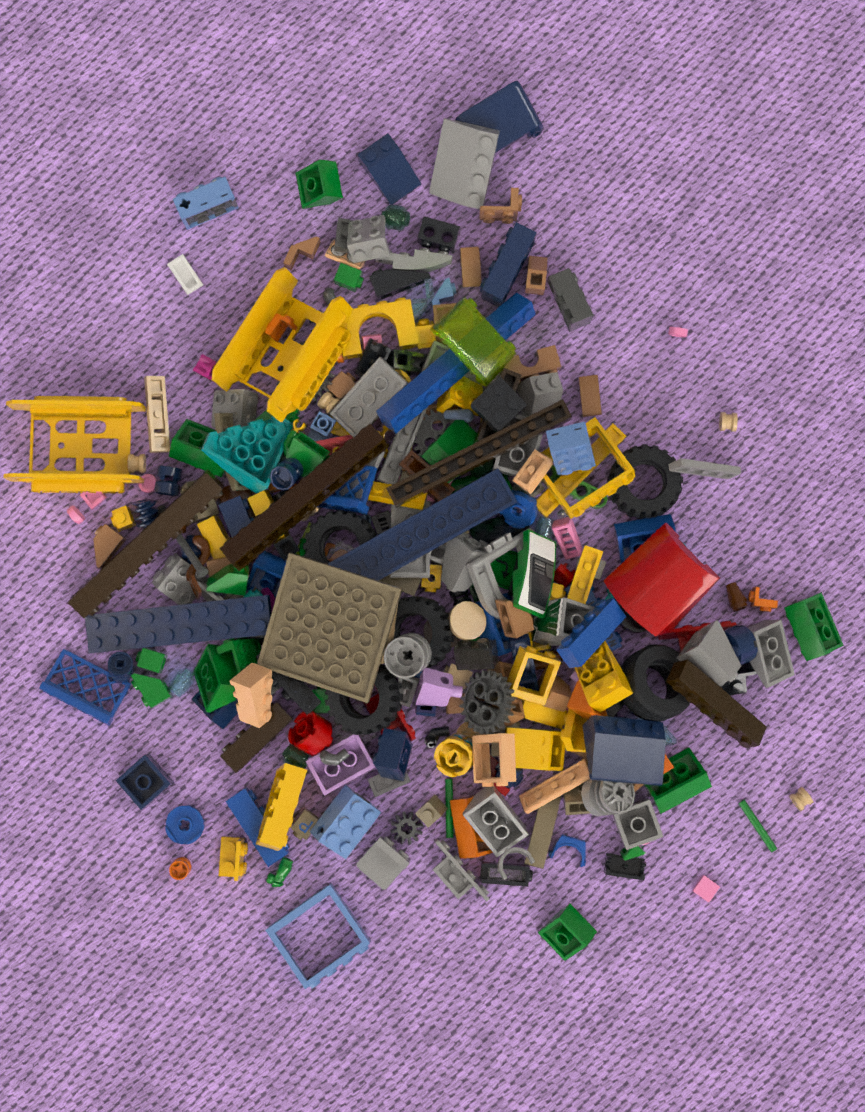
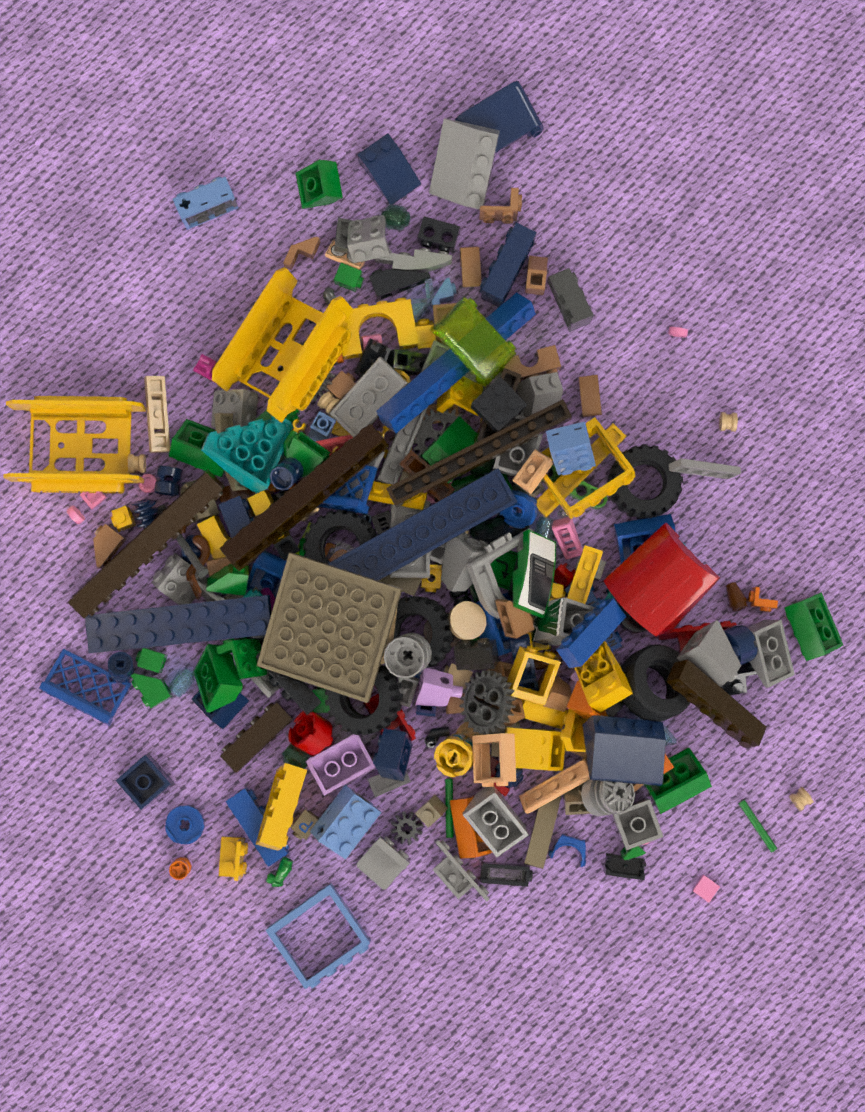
(185, 274): white tile -> none
(253, 694): light nougat wedge -> none
(278, 326): orange bracket -> none
(333, 759): dark grey arm -> none
(461, 414): sand blue arm -> none
(512, 850): light grey helmet -> none
(567, 932): green slope -> none

